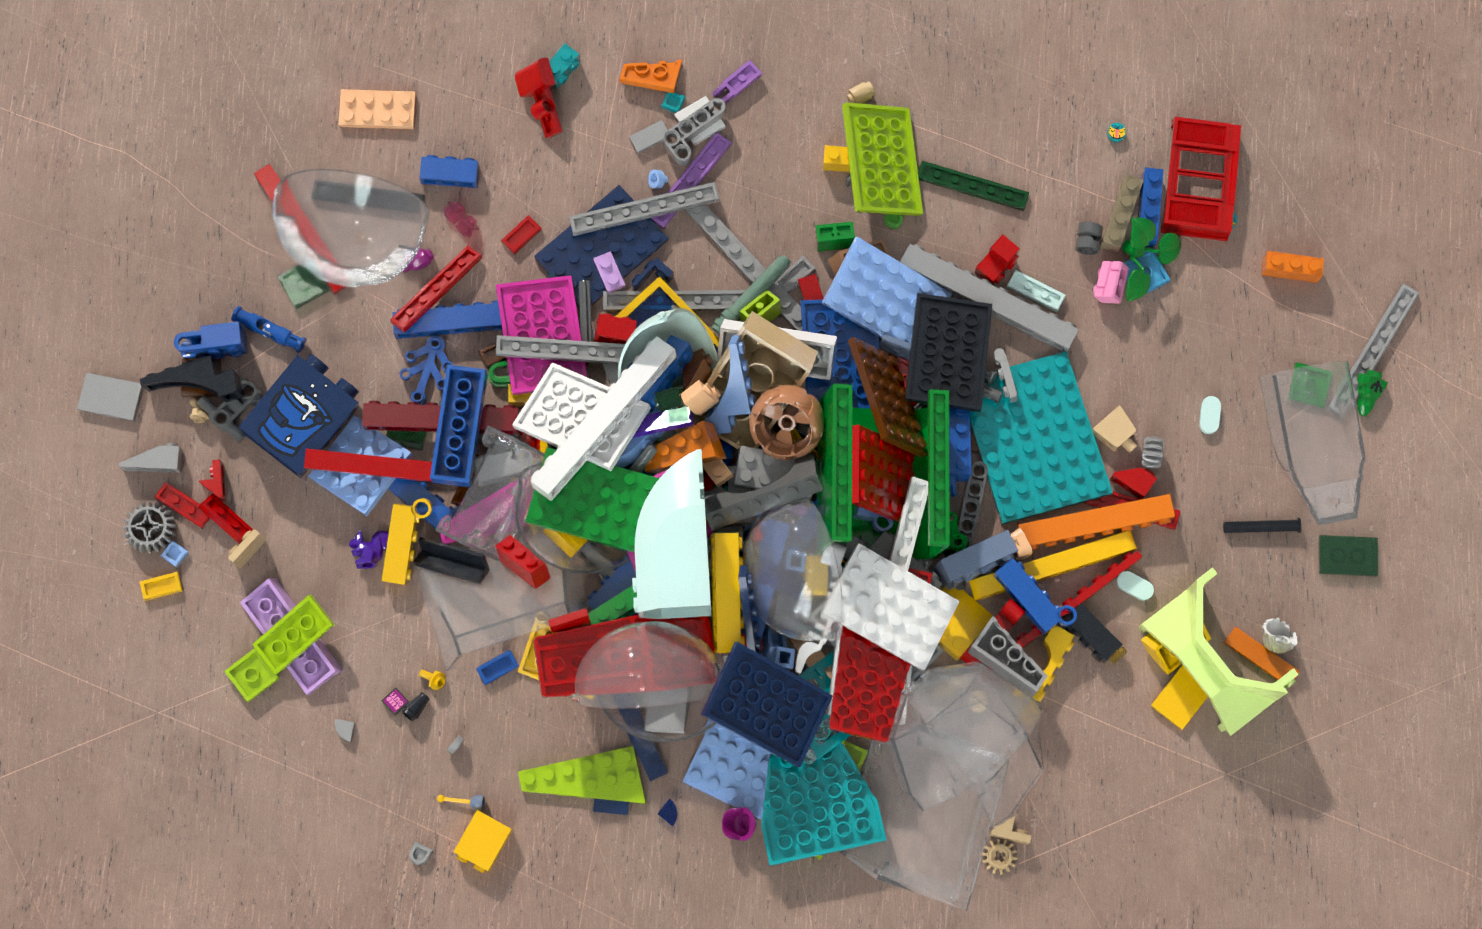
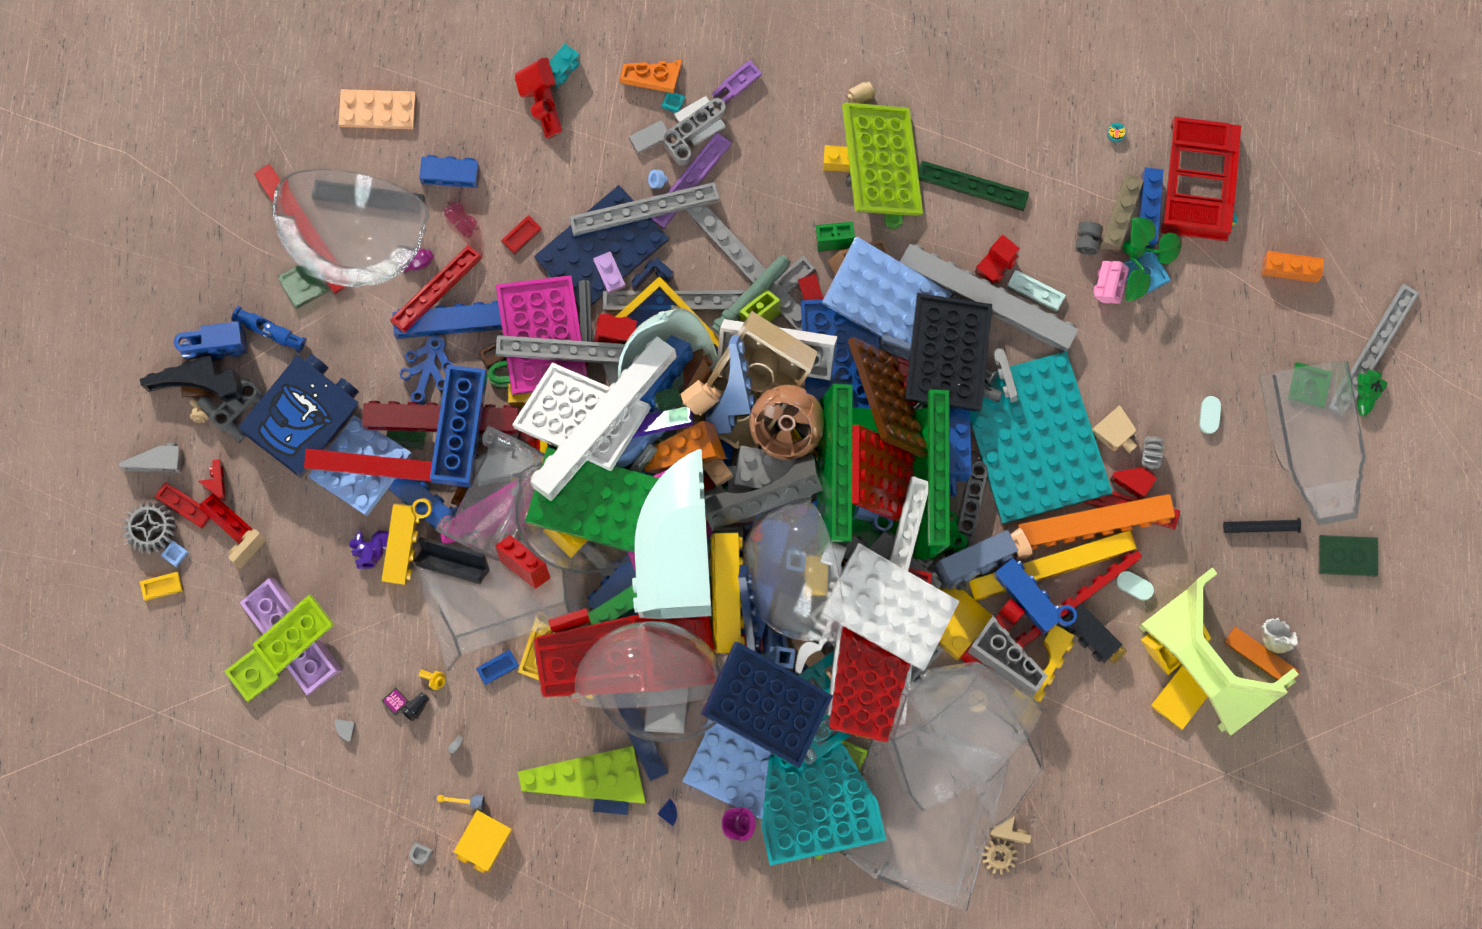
(110, 397): light grey tile -> none

